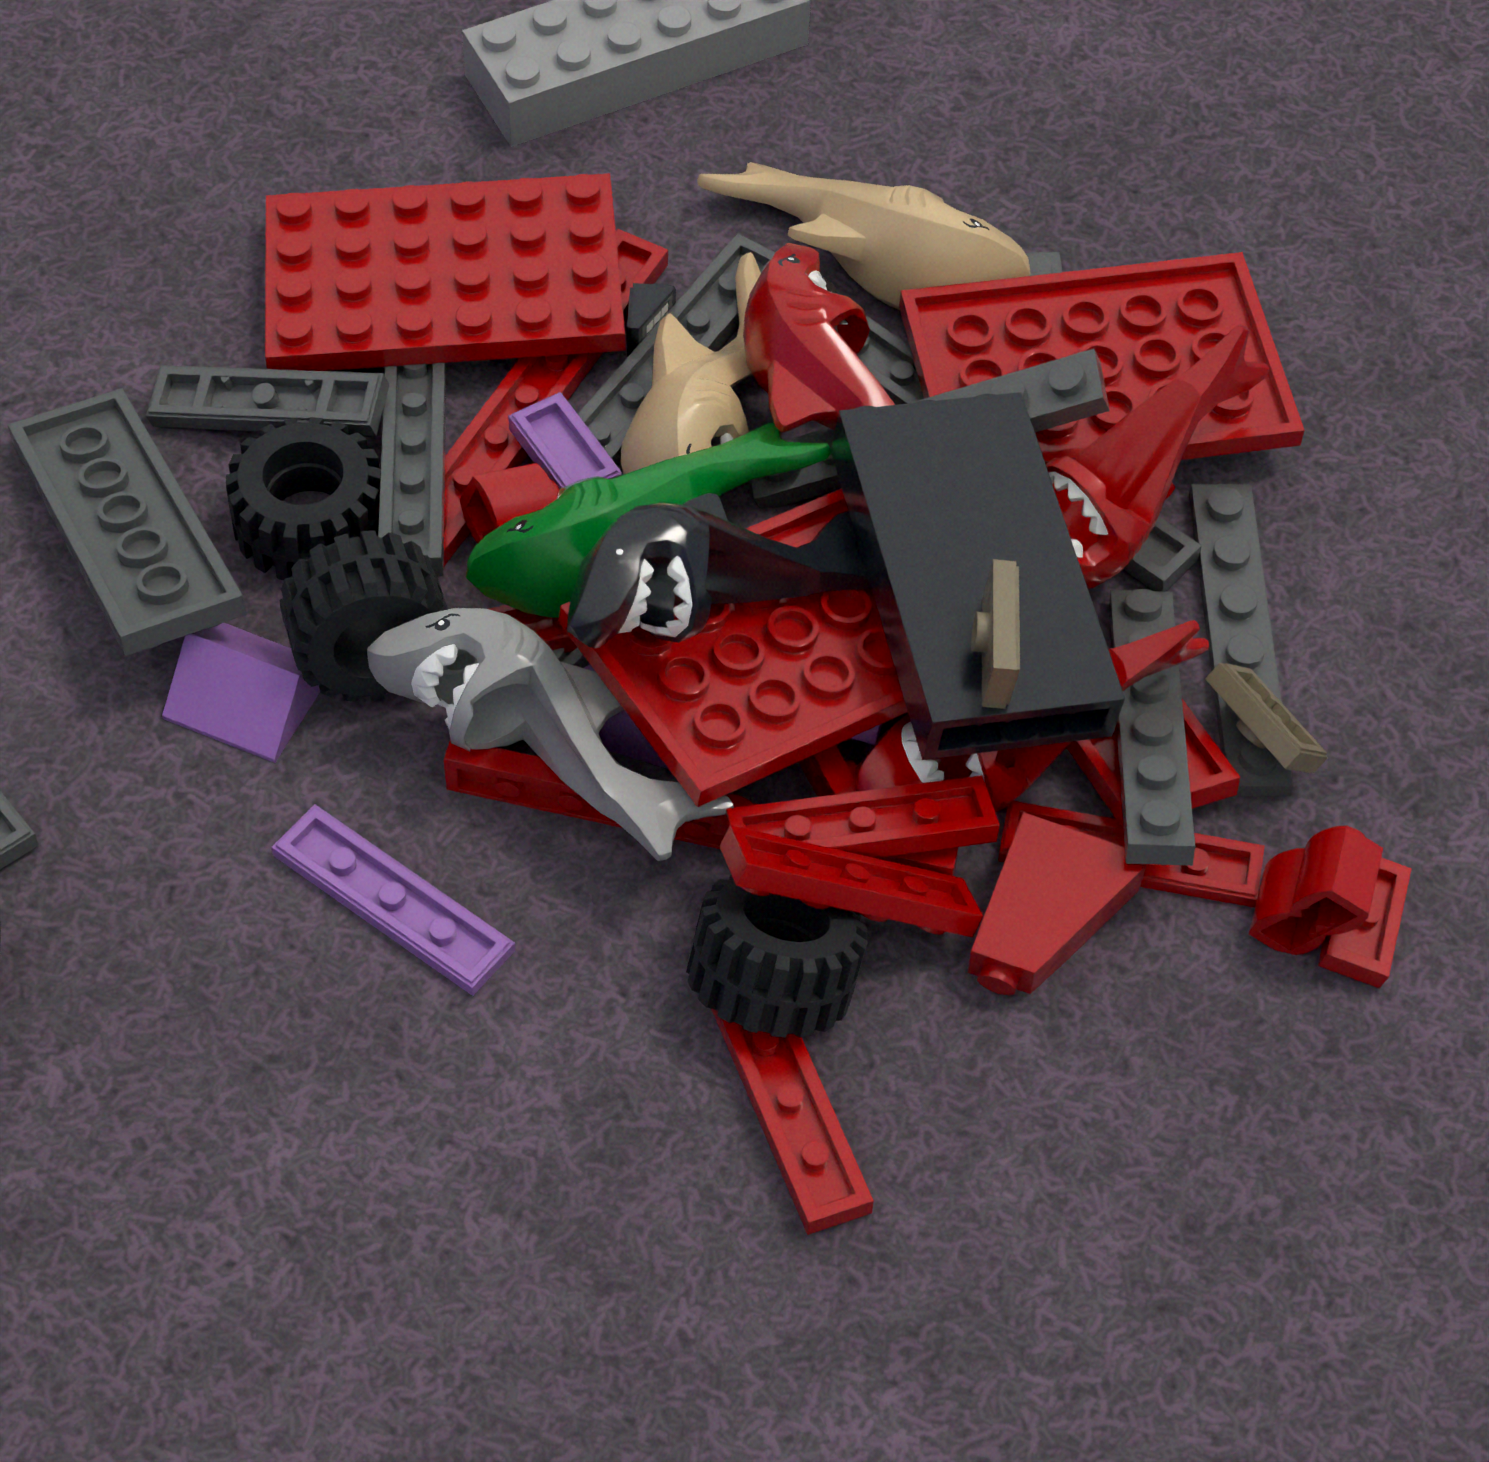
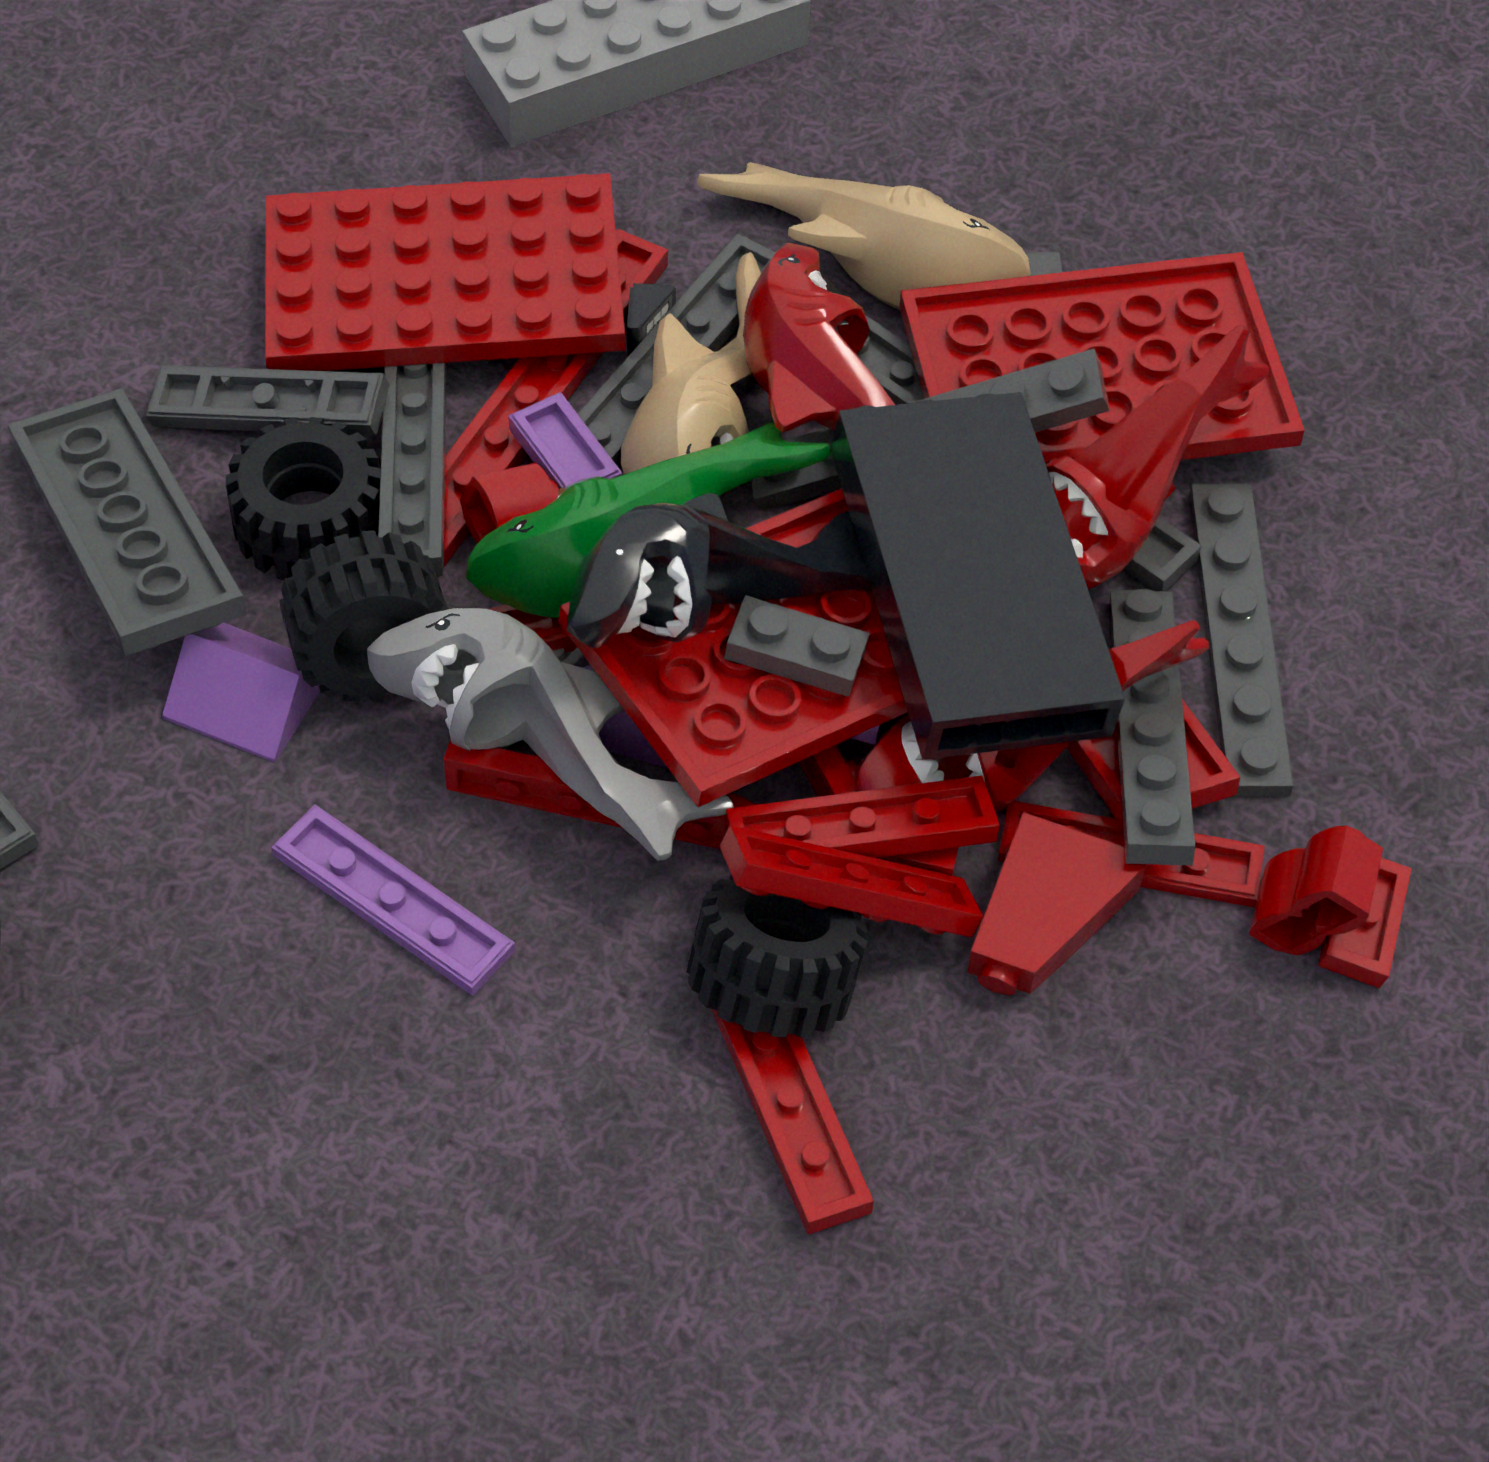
(796, 645): none -> dark grey plate
(998, 634): dark tan plate -> none
(1266, 719): dark tan plate -> none

